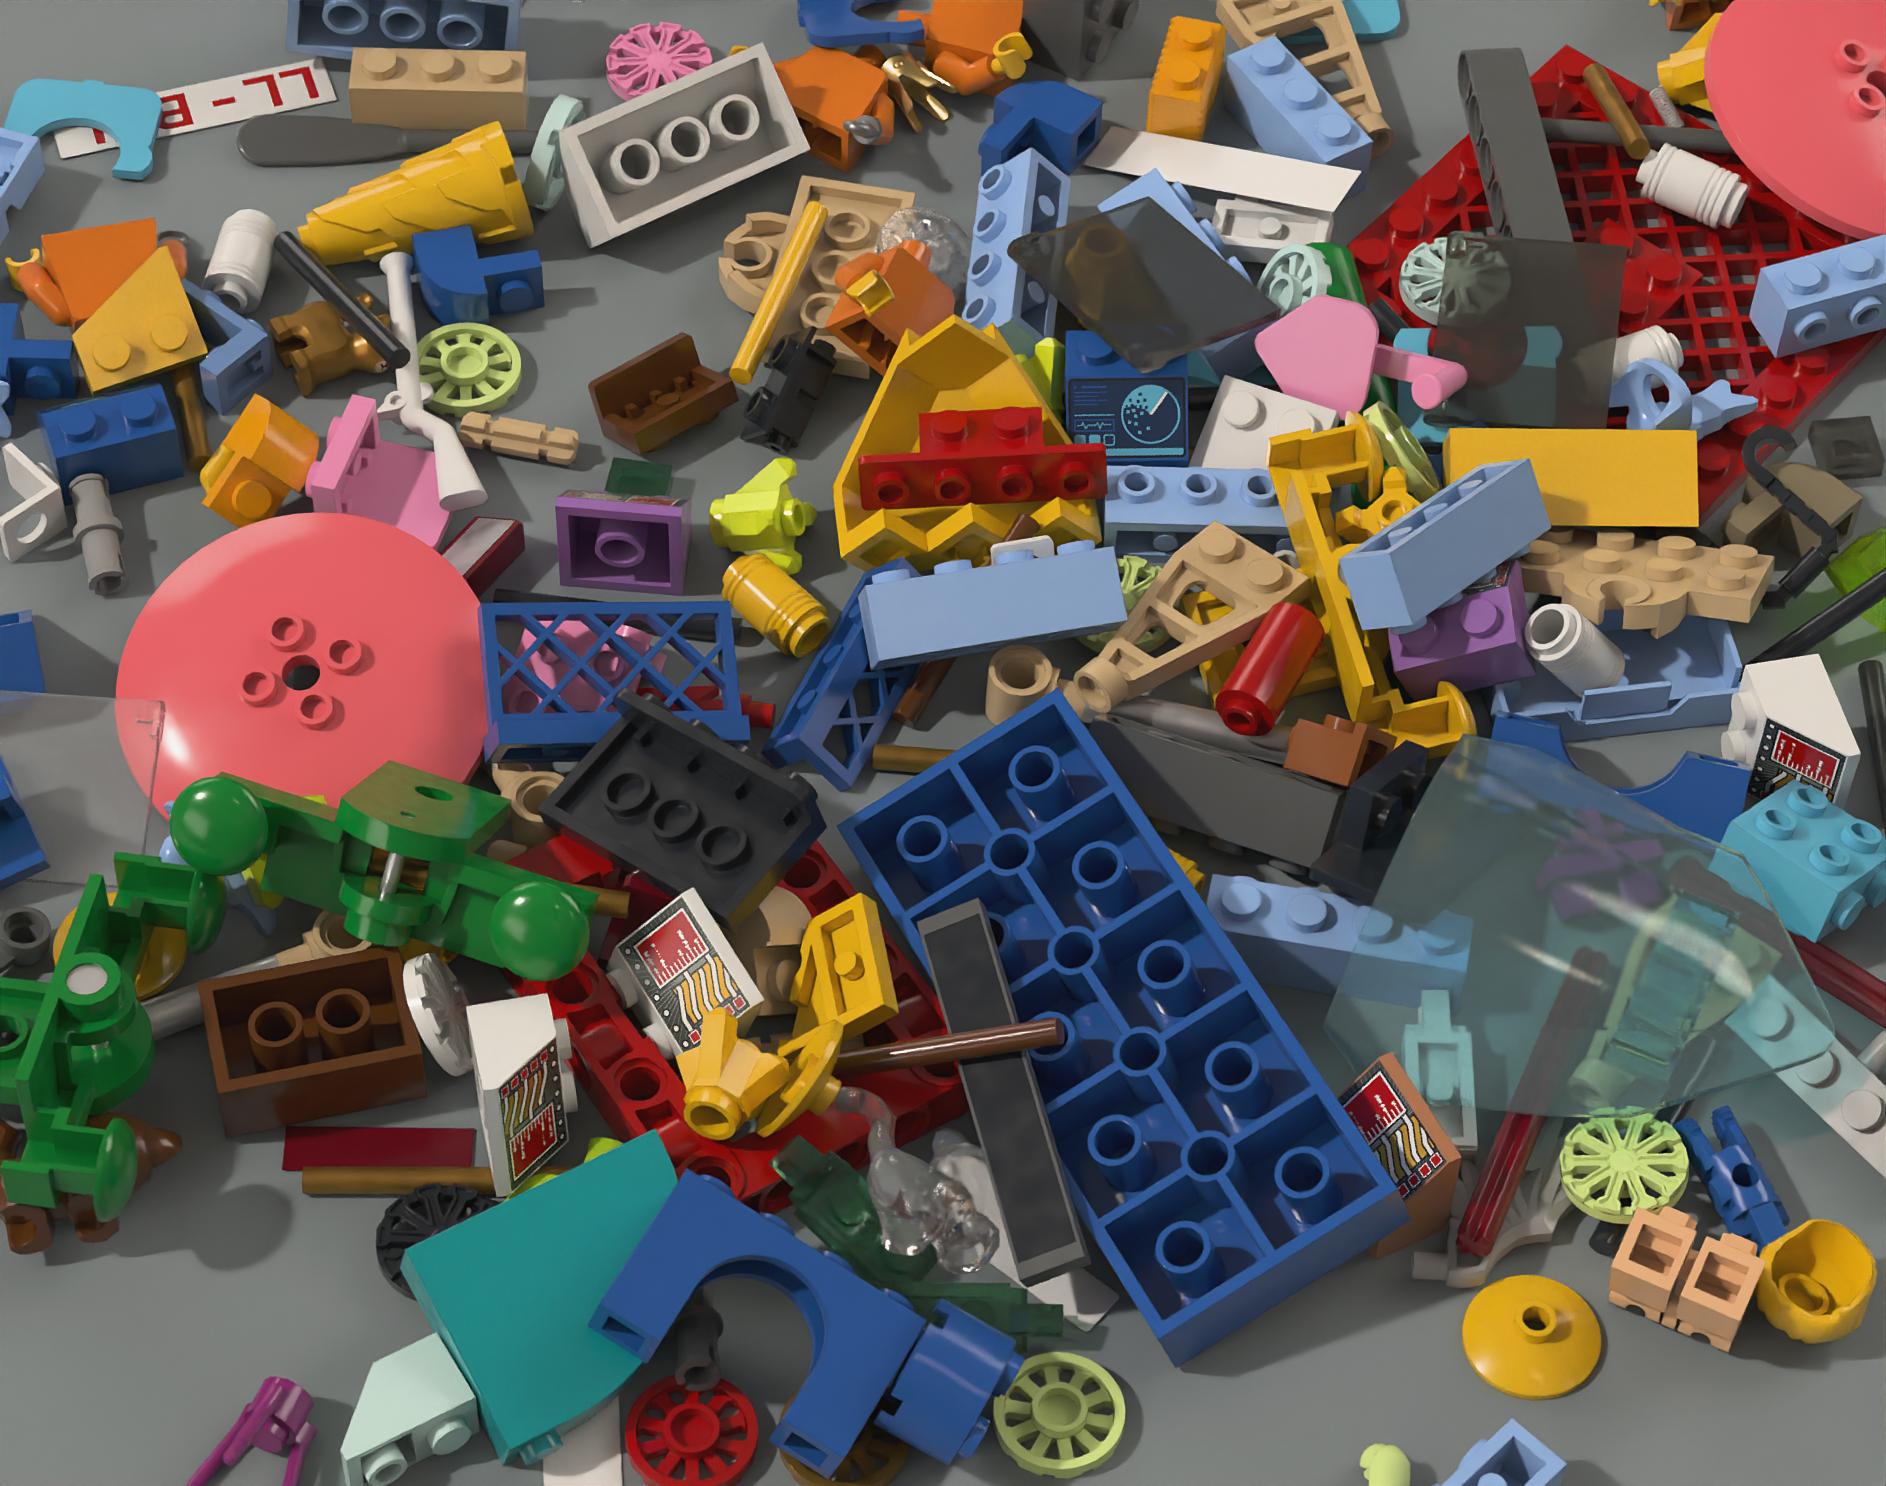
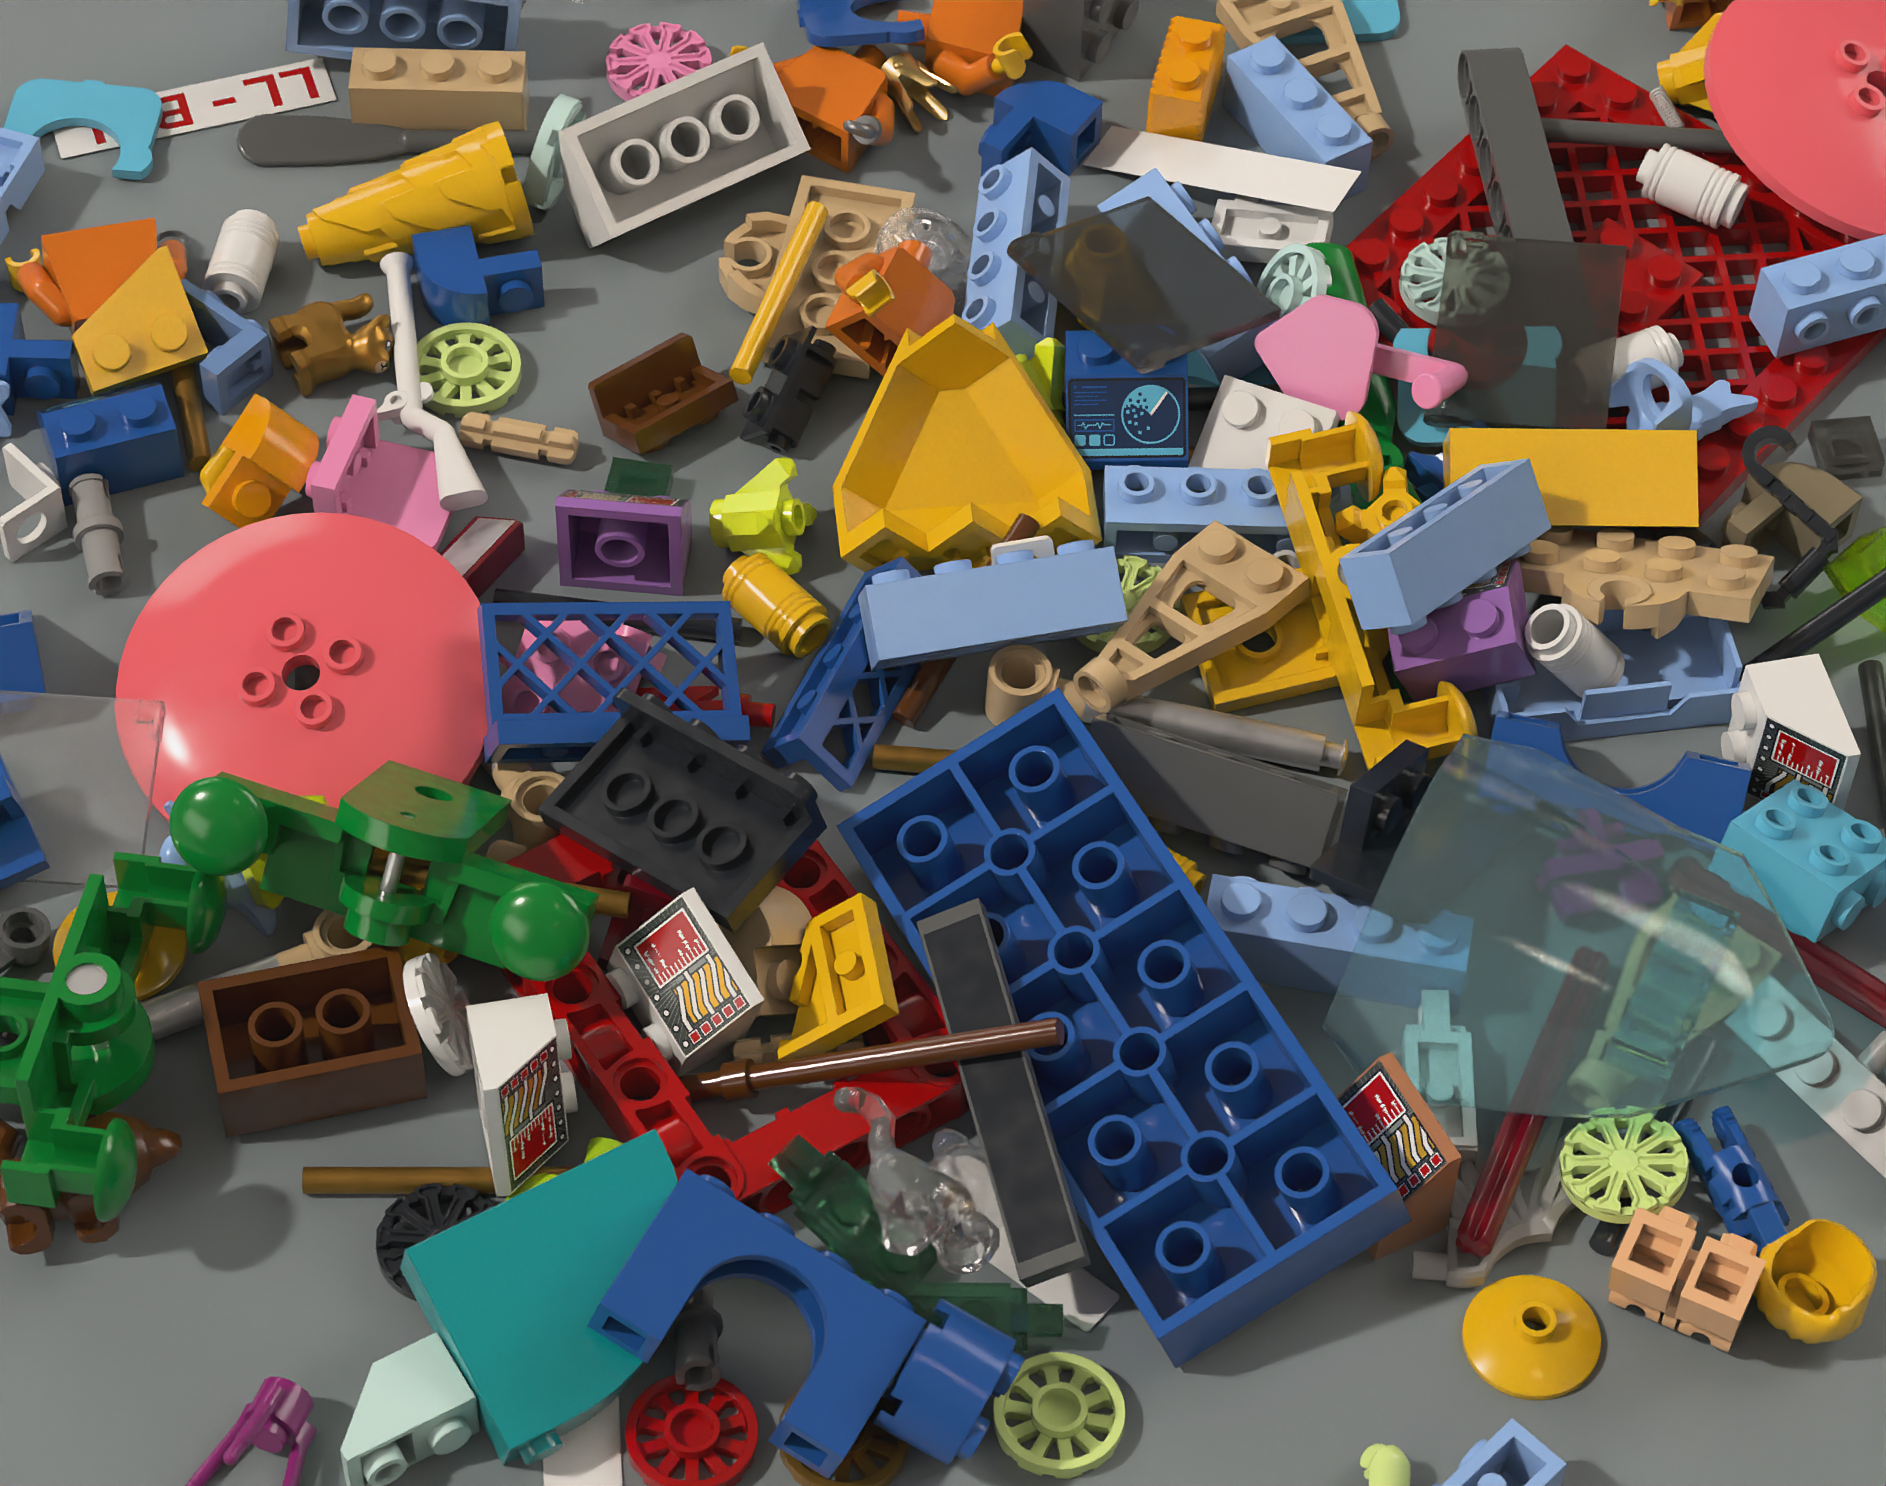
(342, 300): black bar -> none
(376, 1147): dark red sticker -> none
(727, 1078): yellow rock -> none
(809, 1083): yellow dish -> none
(982, 461): red bracket -> none
(1269, 669): red brick -> none
(1336, 750): dark orange brick -> none
(1403, 450): yellowish green wheel -> none
(1616, 111): pearl gold bar -> none

